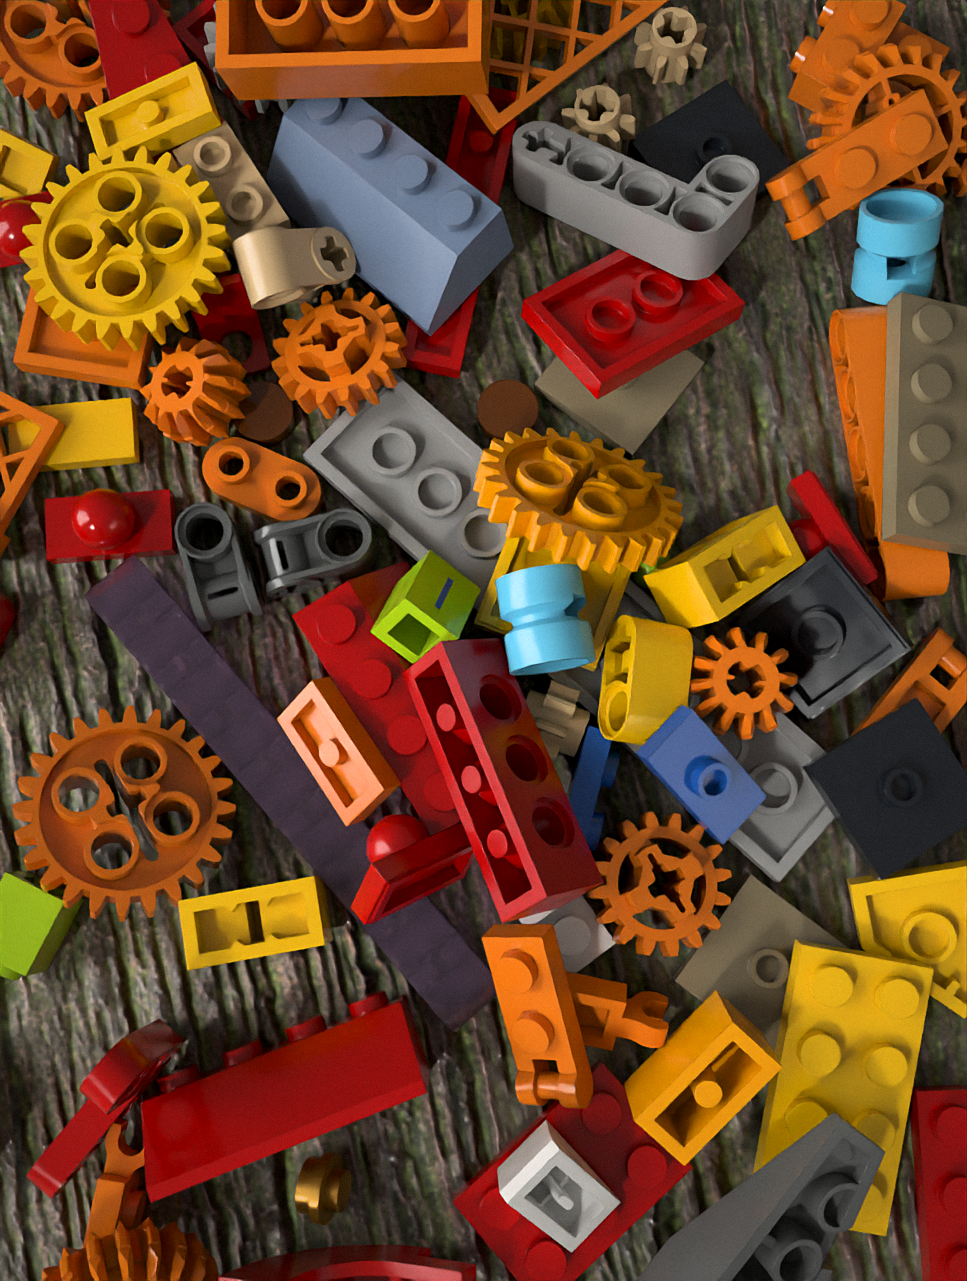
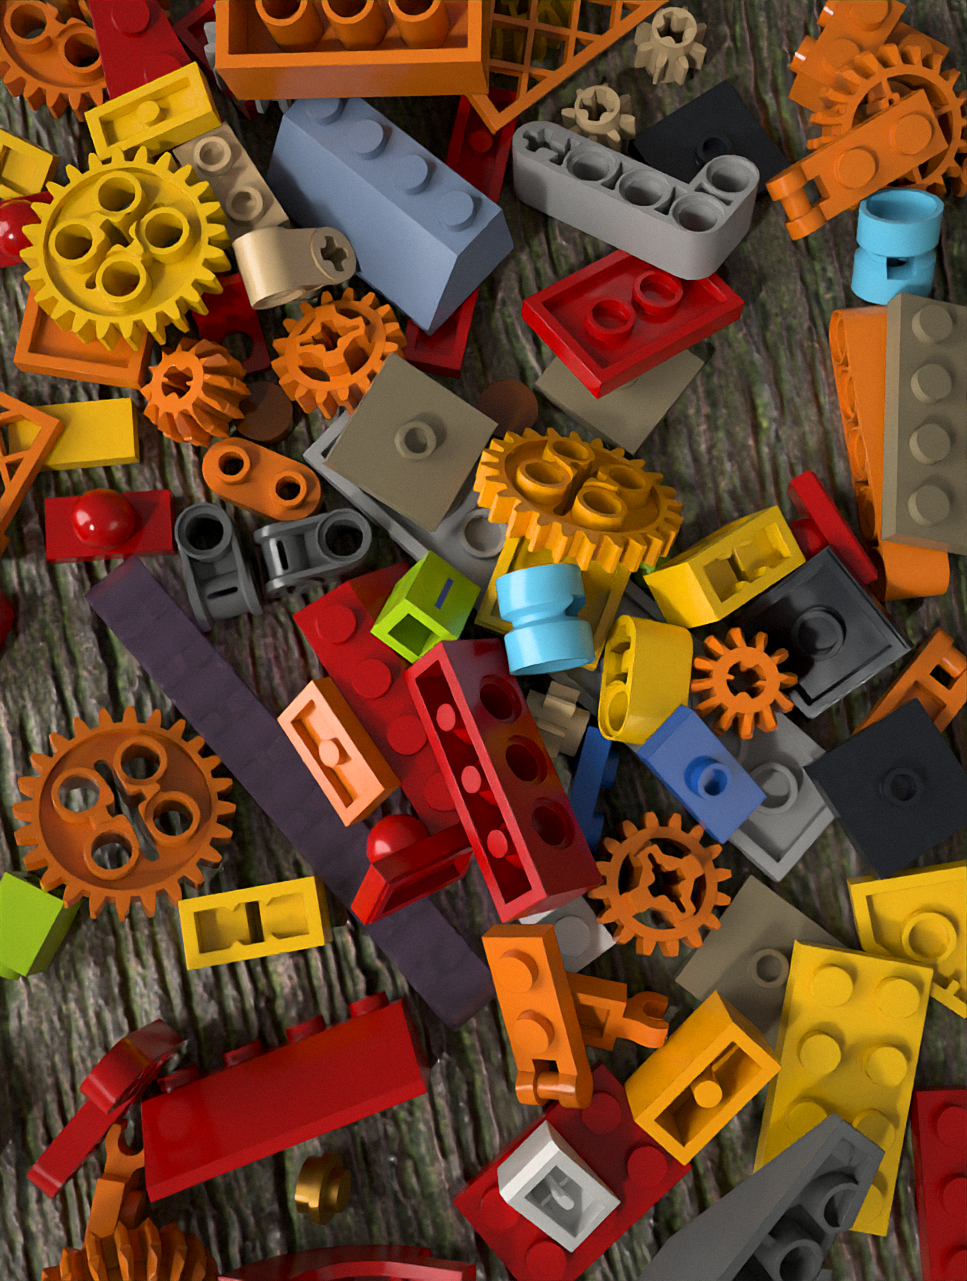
(410, 443): none -> dark tan plate

